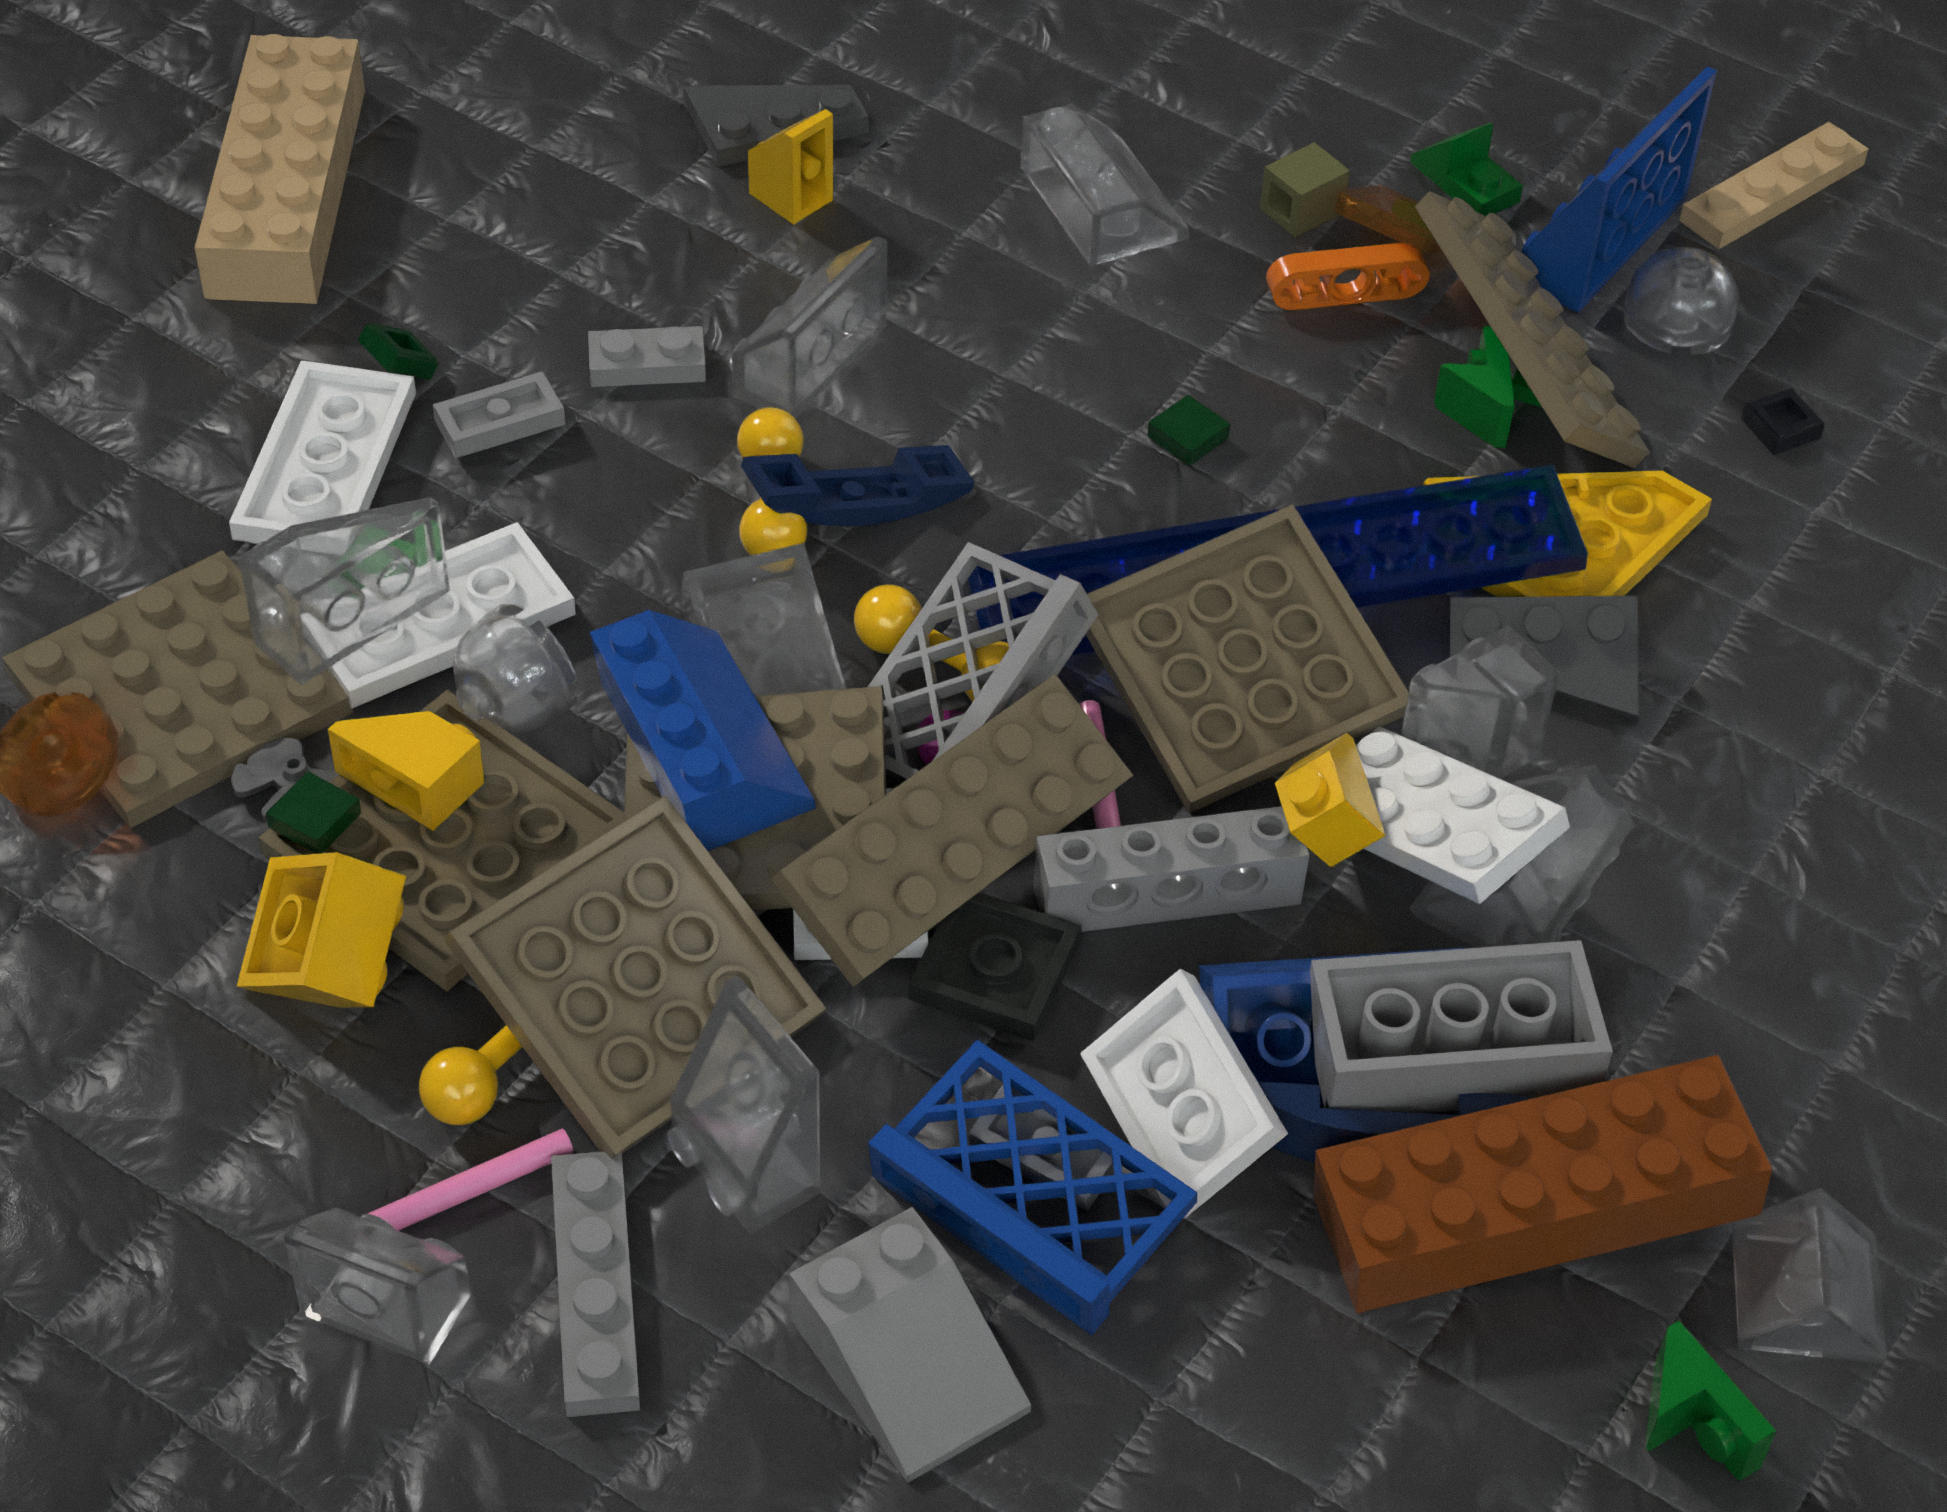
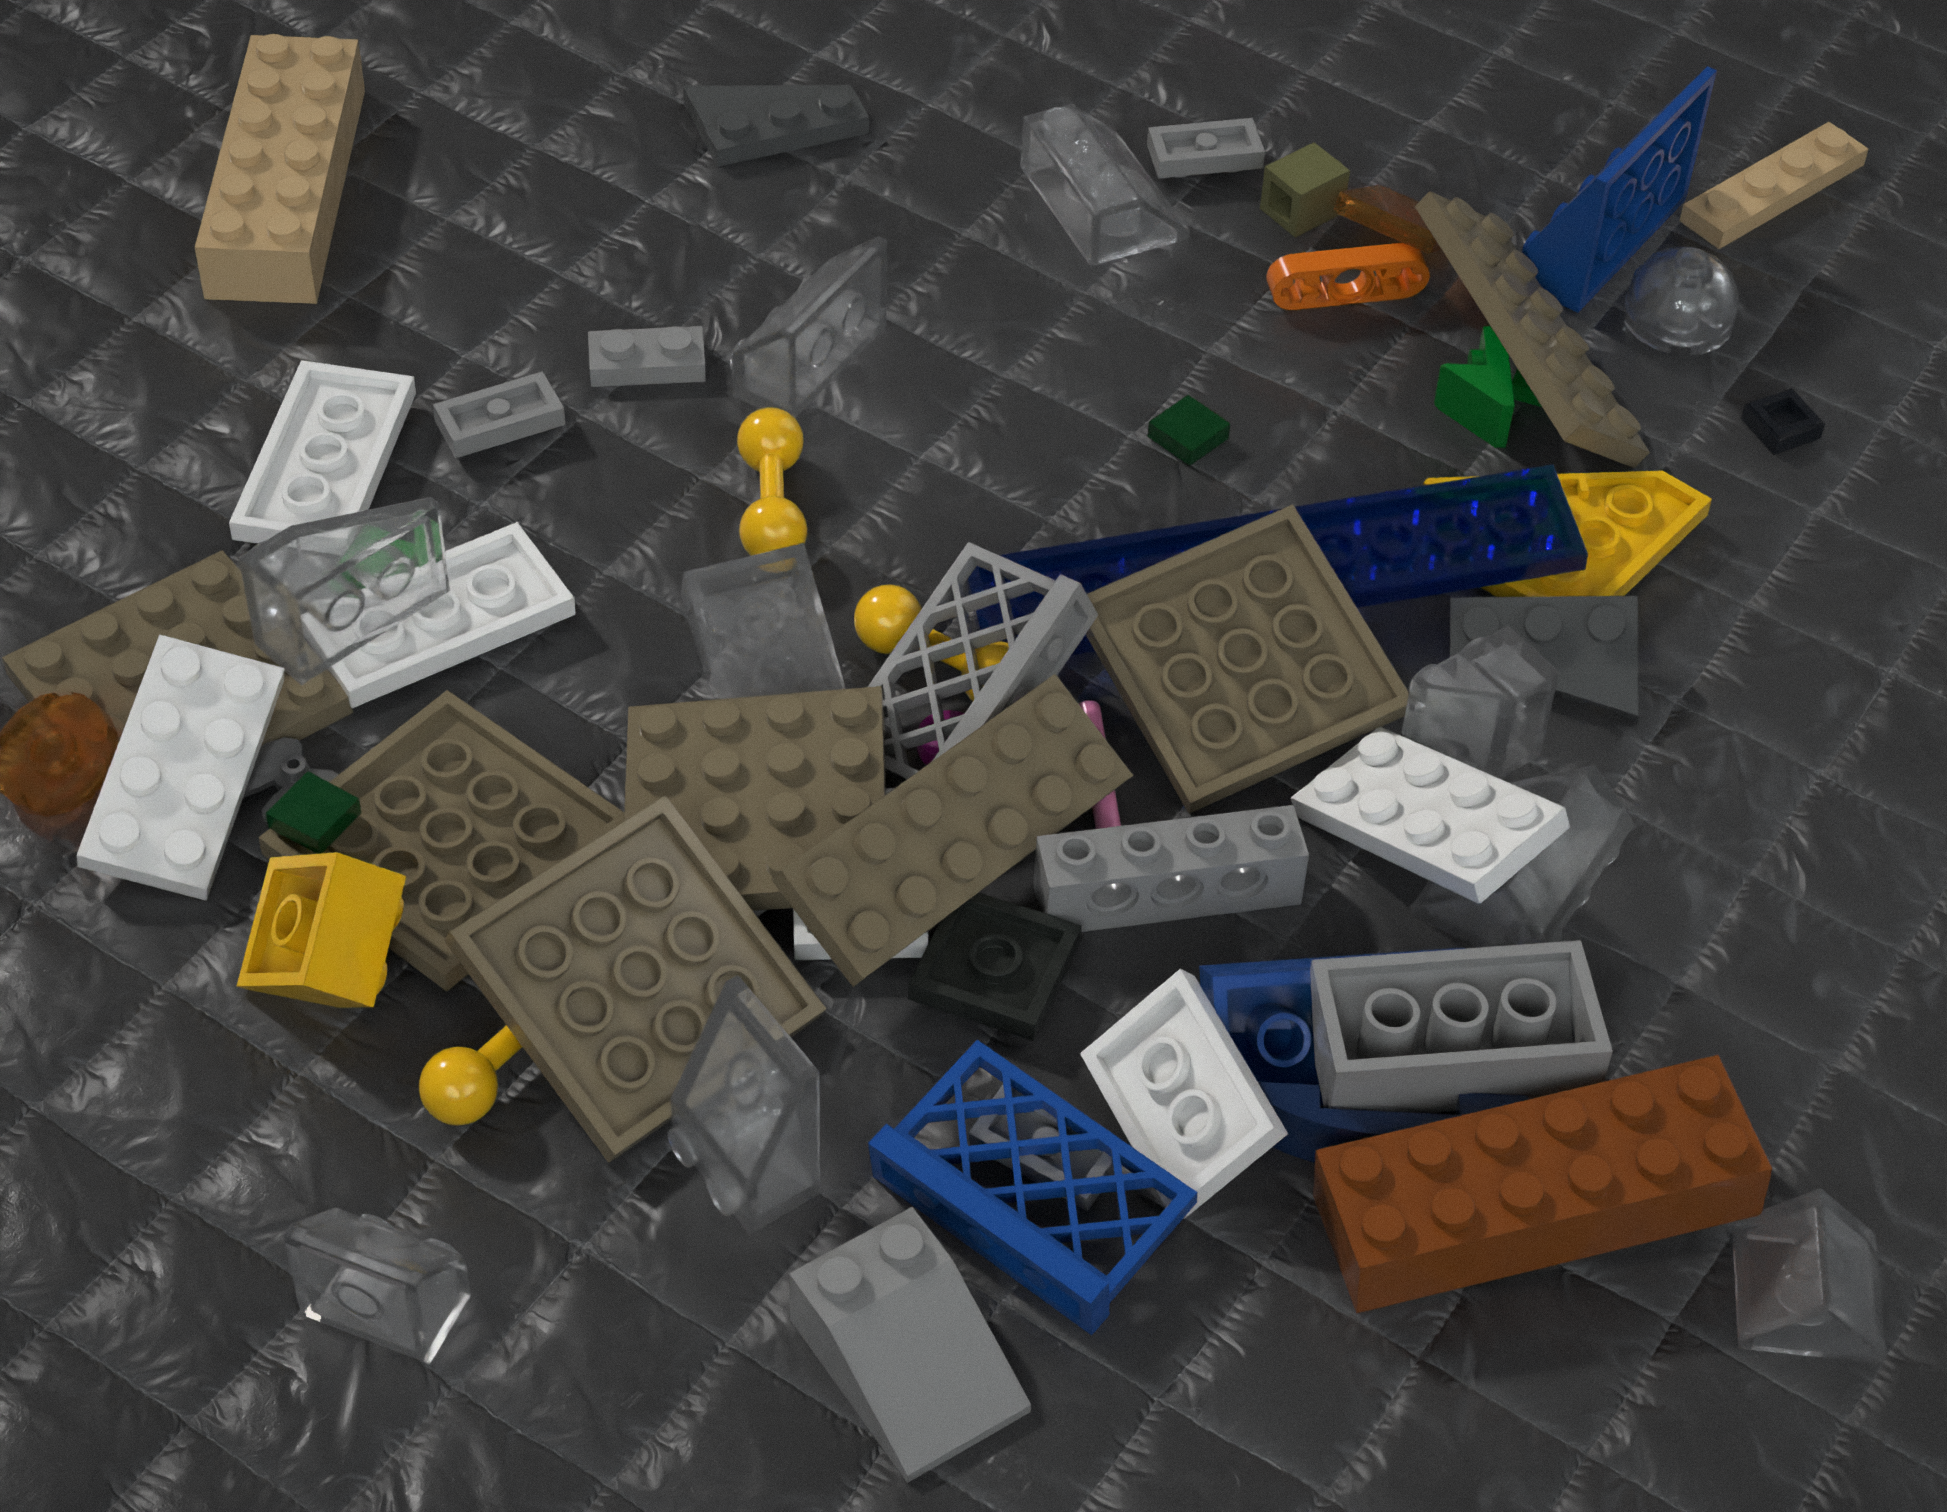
(181, 768): none -> white plate
(398, 351): dark green tile -> none
(410, 762): yellow slope -> none
(475, 1181): bright pink bar -> none
(512, 672): clear cylinder -> none
(594, 1285): light grey plate -> none
(698, 727): blue slope -> none
(795, 168): yellow slope -> none
(860, 496): dark blue slope -> none
(1205, 148): none -> light grey plate
(1330, 802): yellow slope -> none
(1466, 171): green slope -> none
(1699, 1394): green slope -> none

